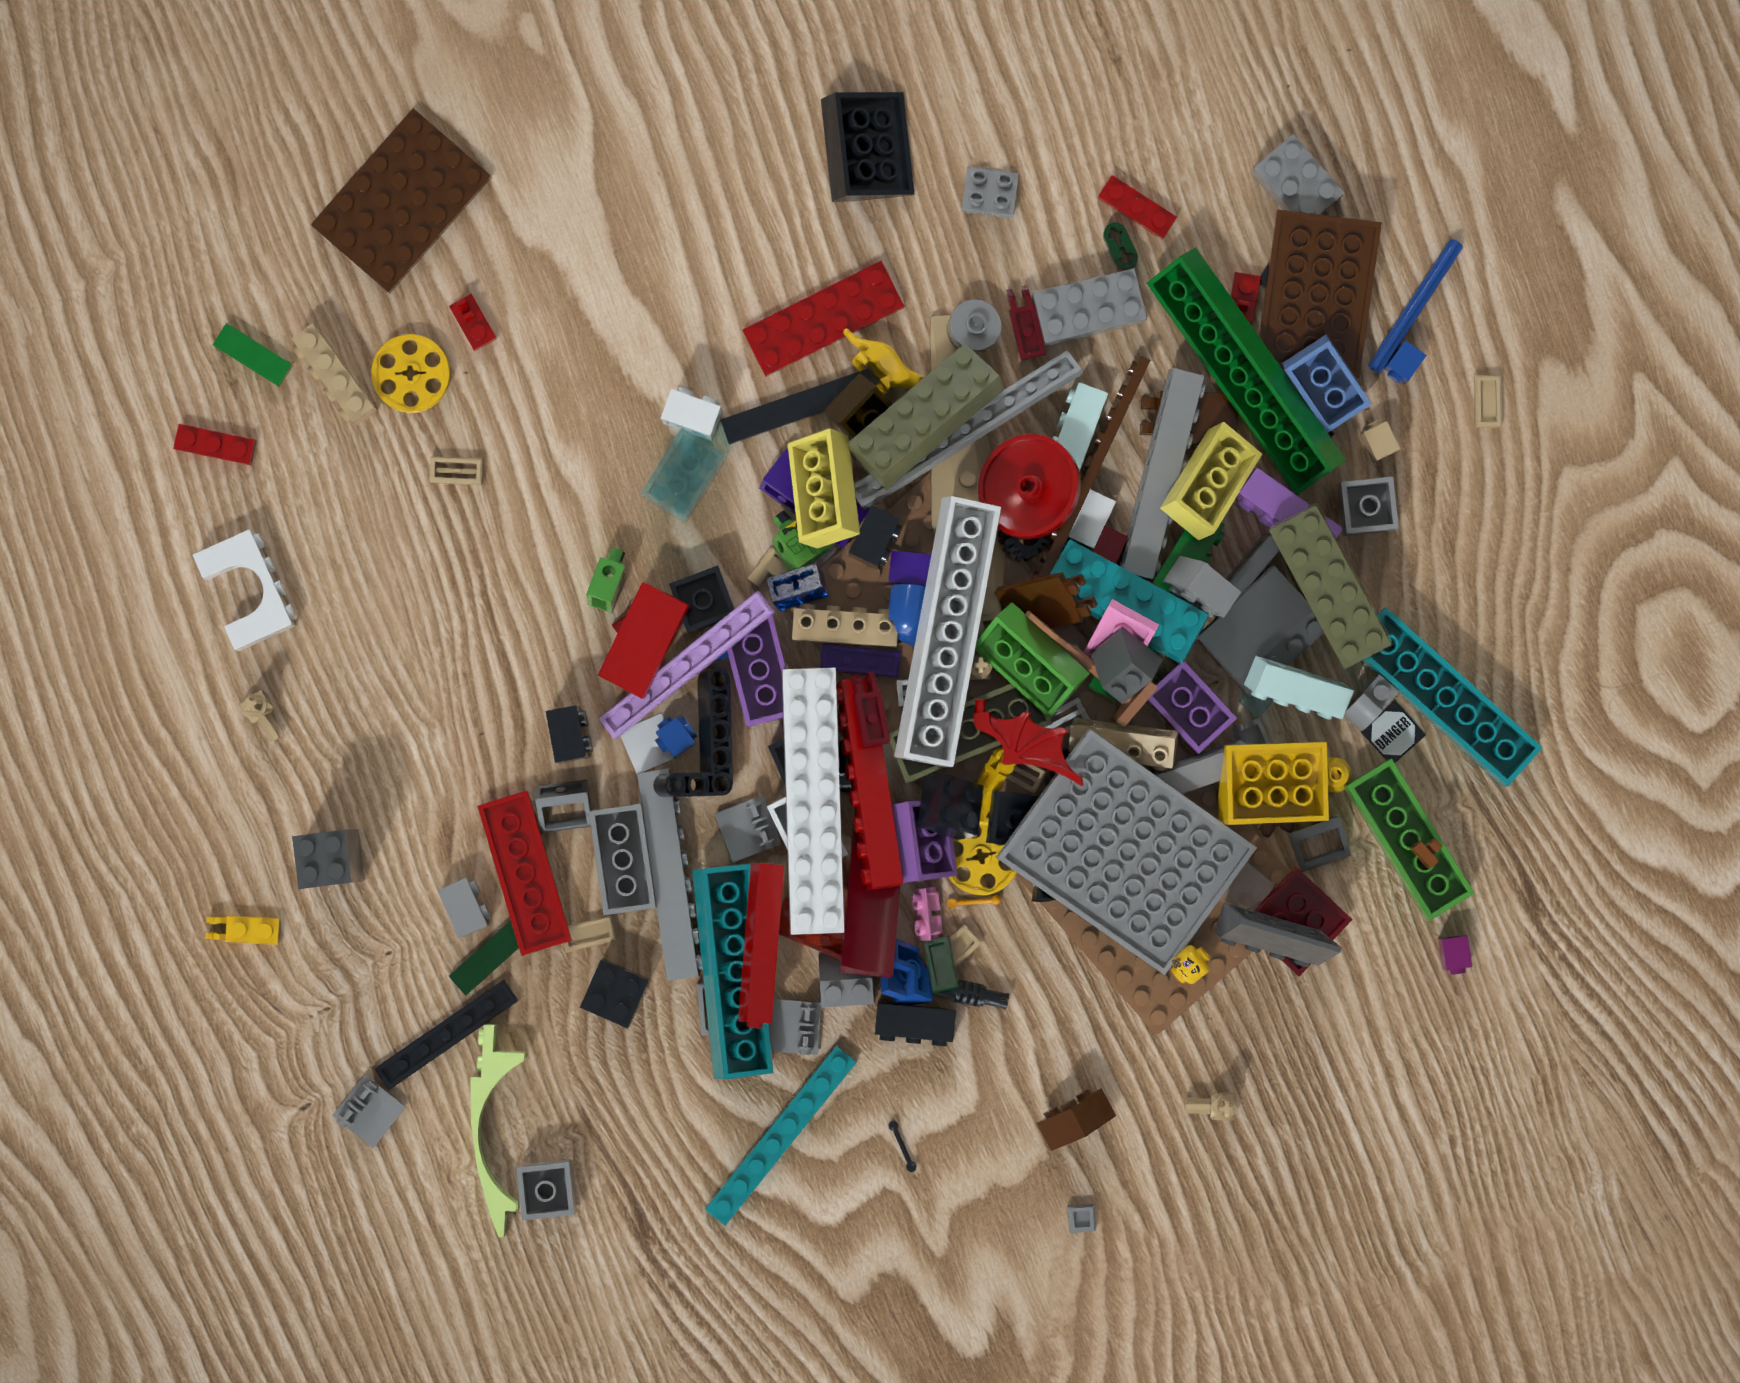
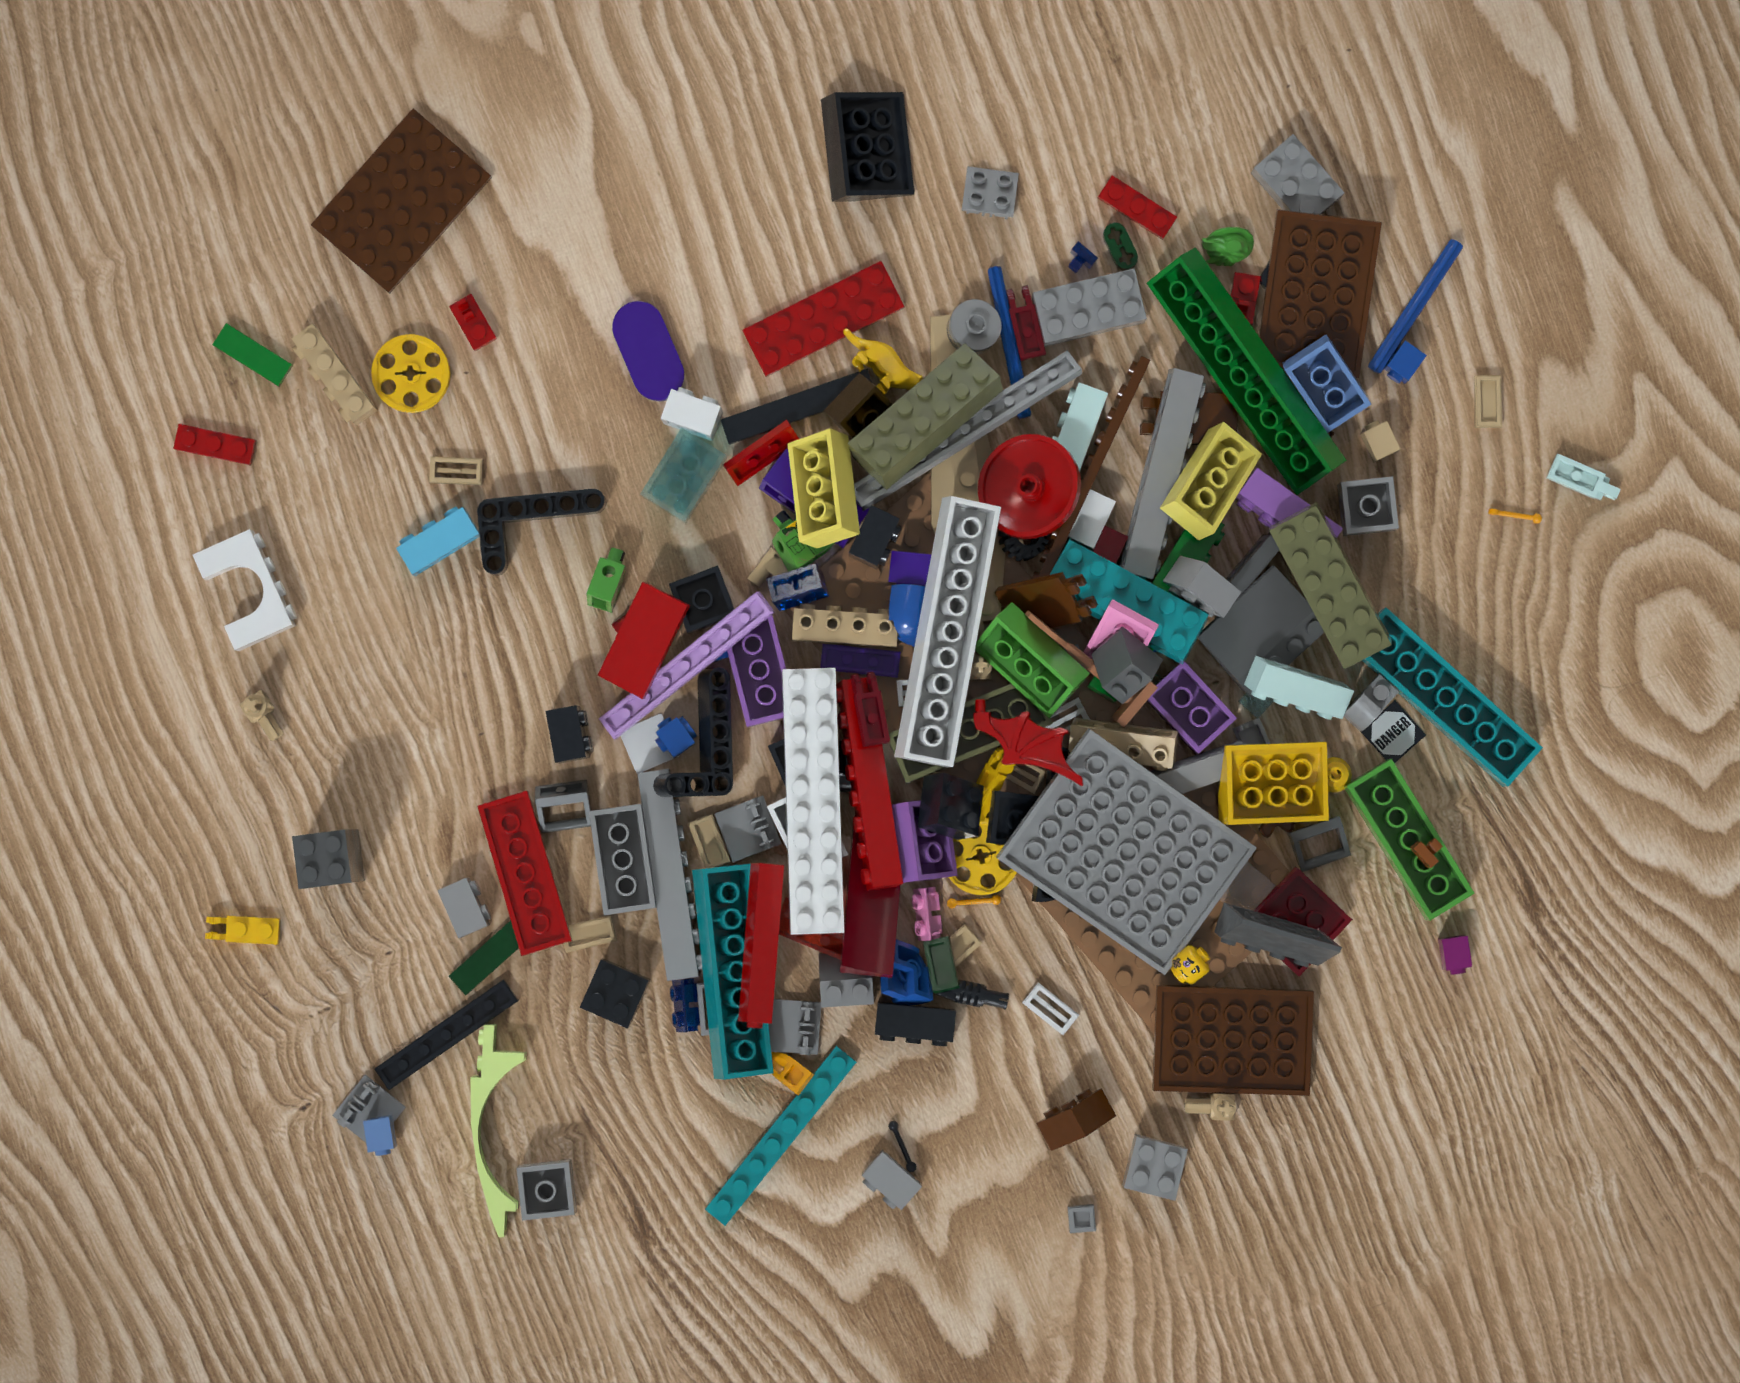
(380, 1135): none -> medium blue brick
(437, 540): none -> medium azure brick
(528, 514): none -> black beam
(648, 350): none -> dark purple tile
(682, 994): none -> clear blue hinge
(709, 841): none -> tan tile
(760, 453): none -> red plate
(790, 1072): none -> light orange plate
(891, 1180): none -> light grey brick
(1007, 333): none -> blue axle
(1033, 995): none -> white tile
(1082, 257): none -> clear blue tile
(1154, 1167): none -> light grey brick
(1228, 246): none -> bright green hat
(1233, 1040): none -> reddish brown plate
(1536, 518): none -> light orange hinge
(1581, 478): none -> light aqua hinge

